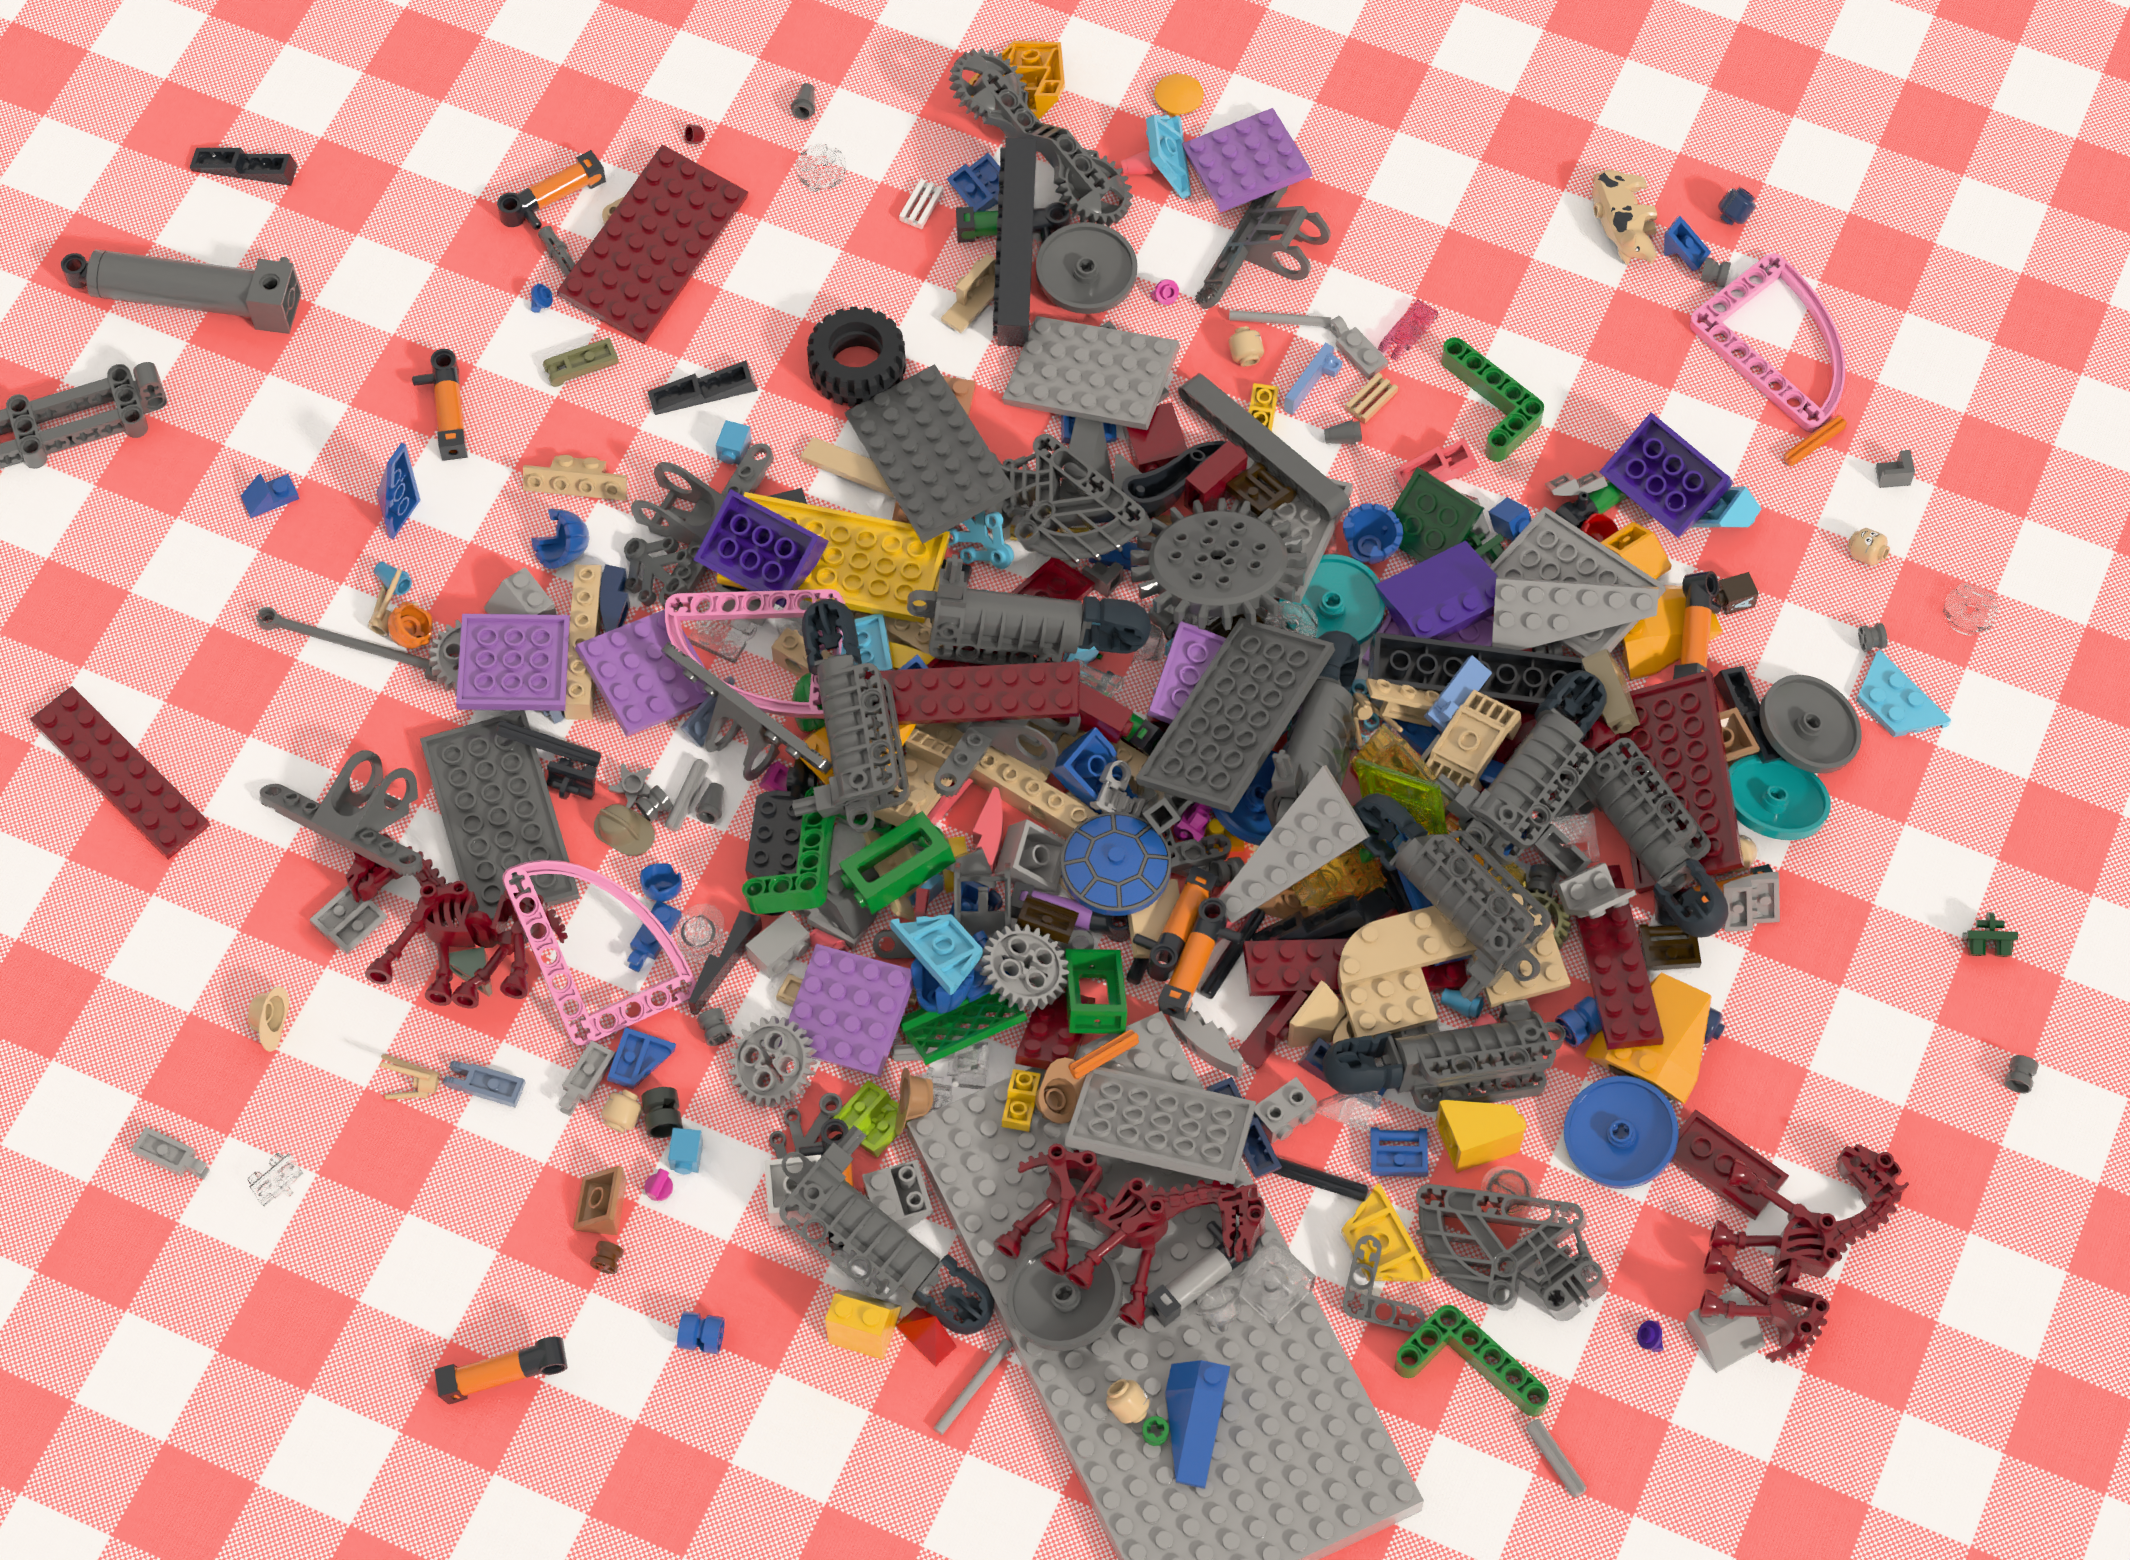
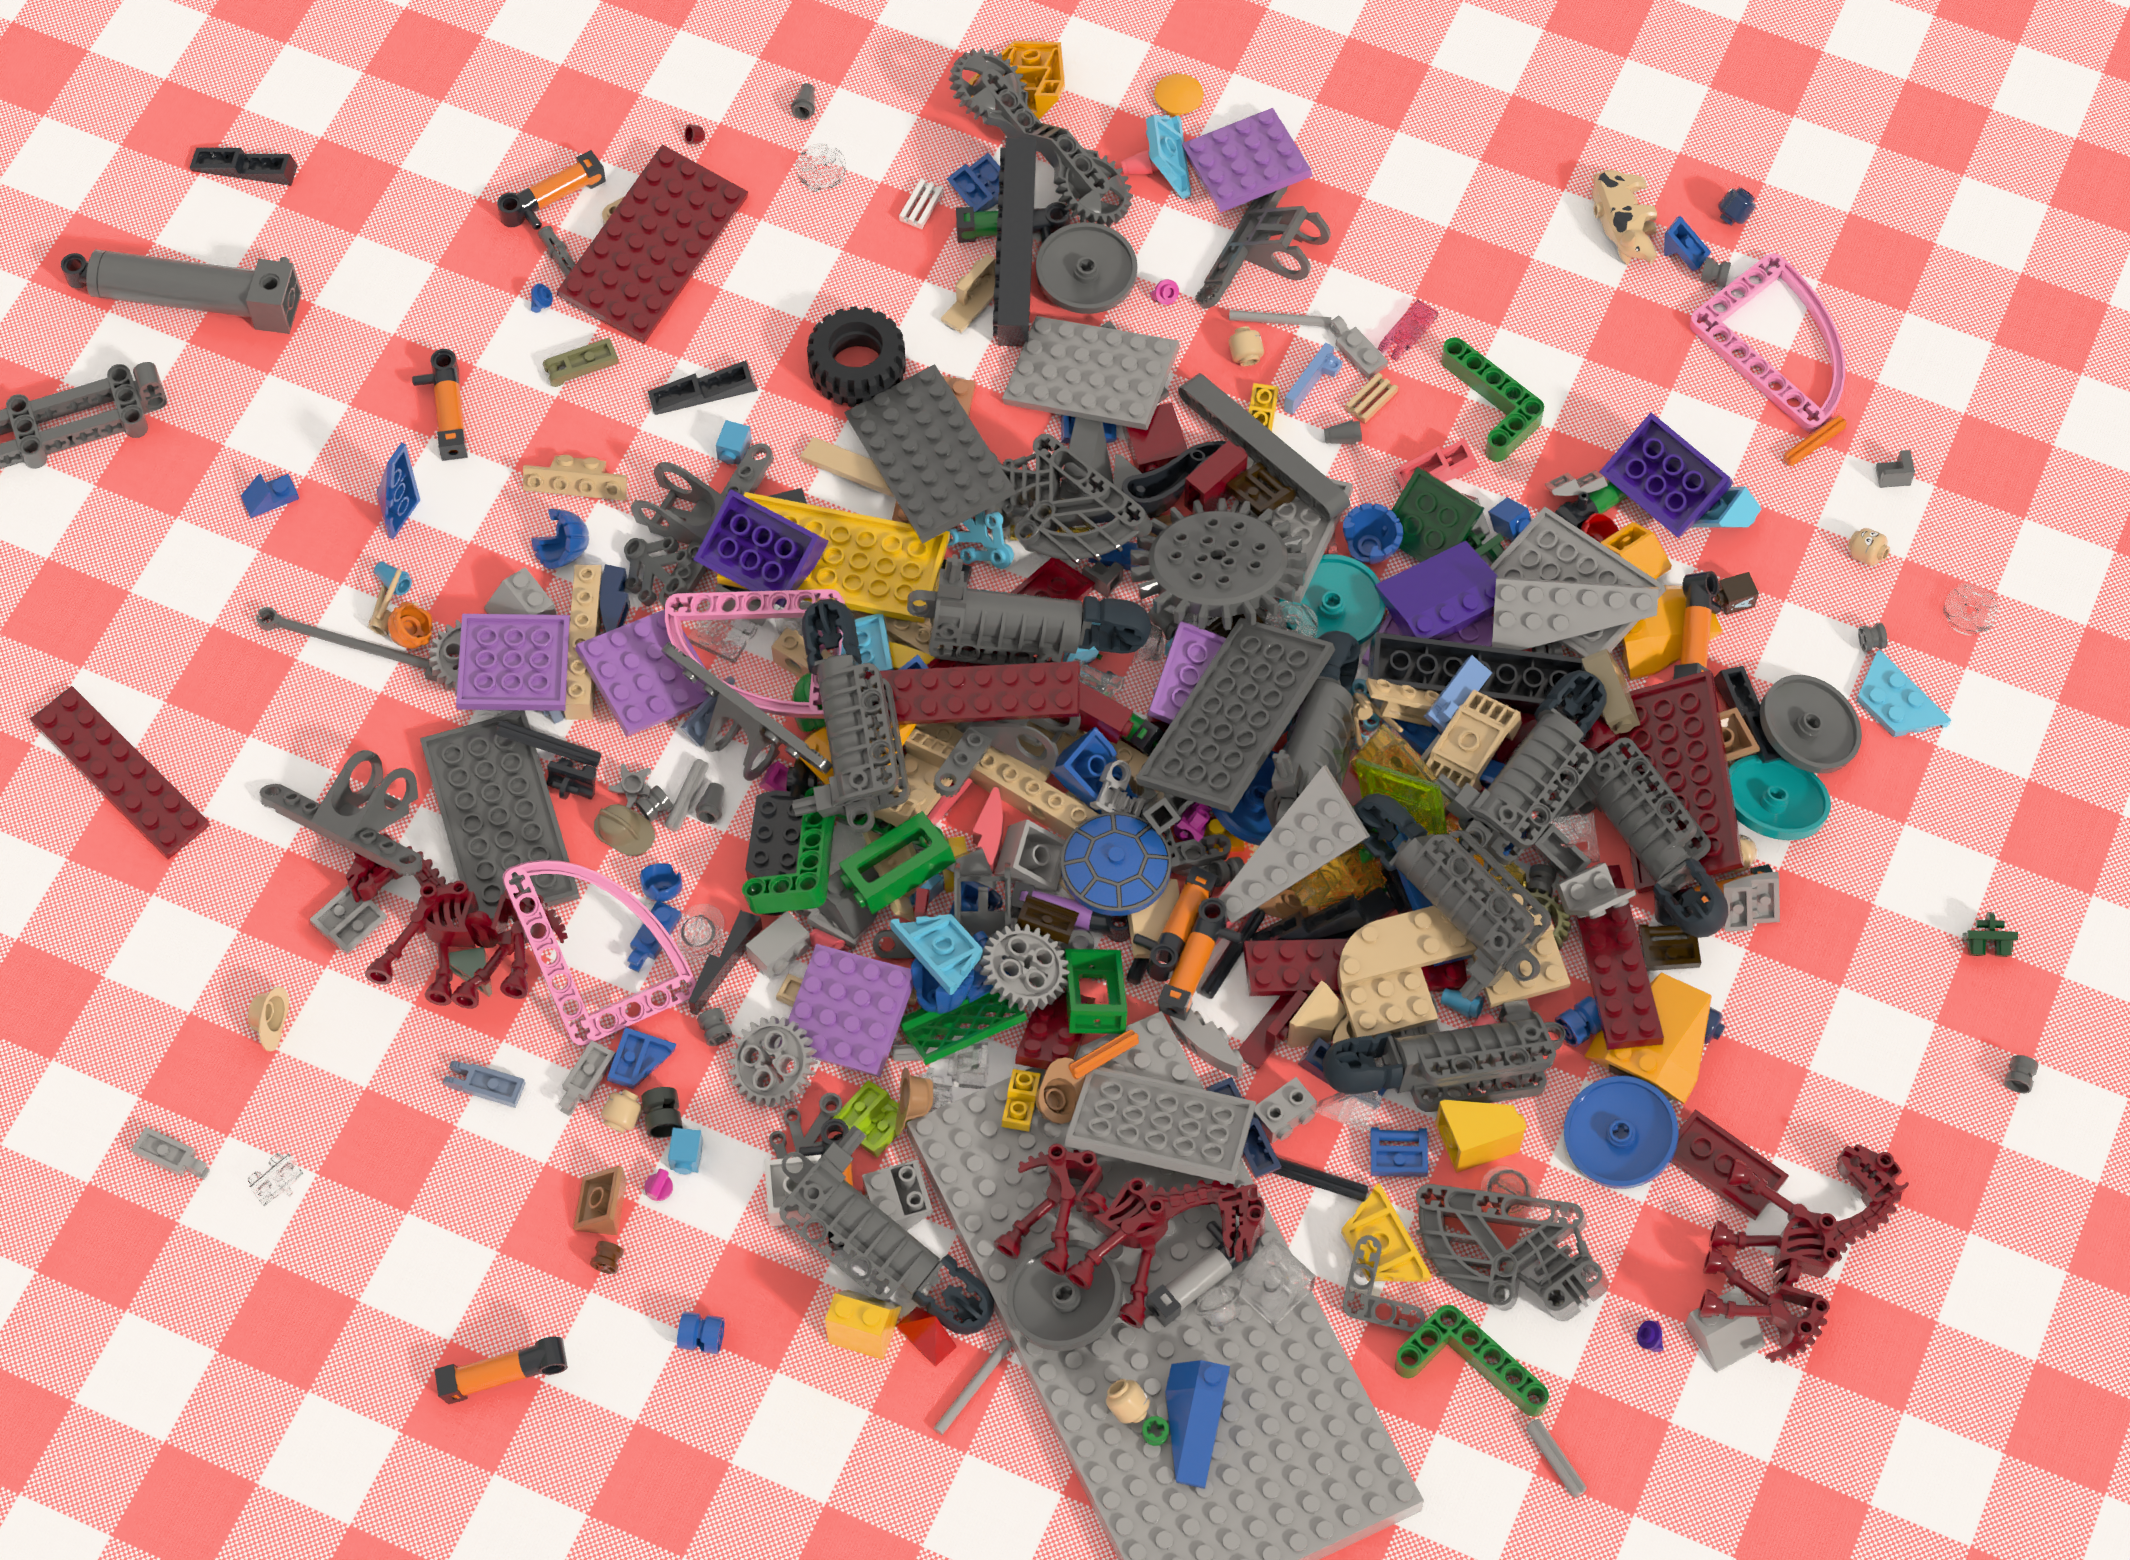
(424, 1079): tan plant -> none

